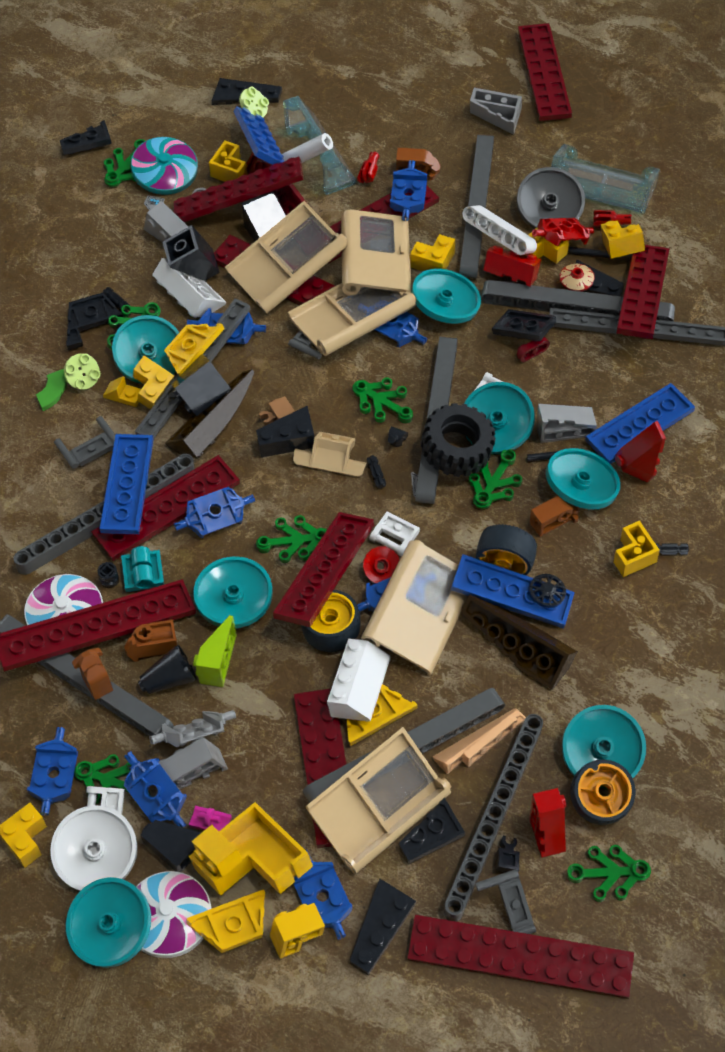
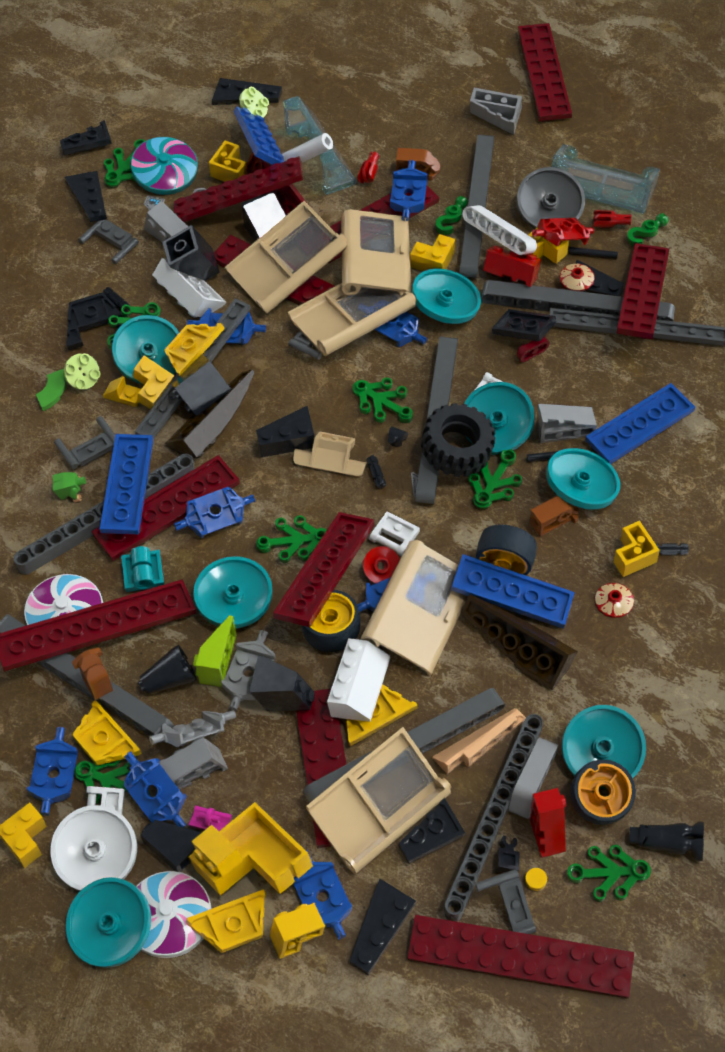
(68, 484): none -> bright green piece
(88, 194): none -> black wing
(103, 737): none -> yellow wing
(108, 575): black wheel -> none
(113, 235): none -> dark grey plate
(151, 640): dark orange piece -> none
(245, 659): none -> light grey plate
(278, 409): medium nougat brick -> none
(280, 687): none -> black slope
(452, 214): none -> green piece
(532, 777): none -> light grey beam
(536, 879): none -> yellow tile
(547, 590): black wheel -> none
(612, 606): none -> tan dish
(620, 240): yellow brick -> none
(642, 452): red wedge -> none
(648, 229): none -> green piece
(671, 838): none -> black piece

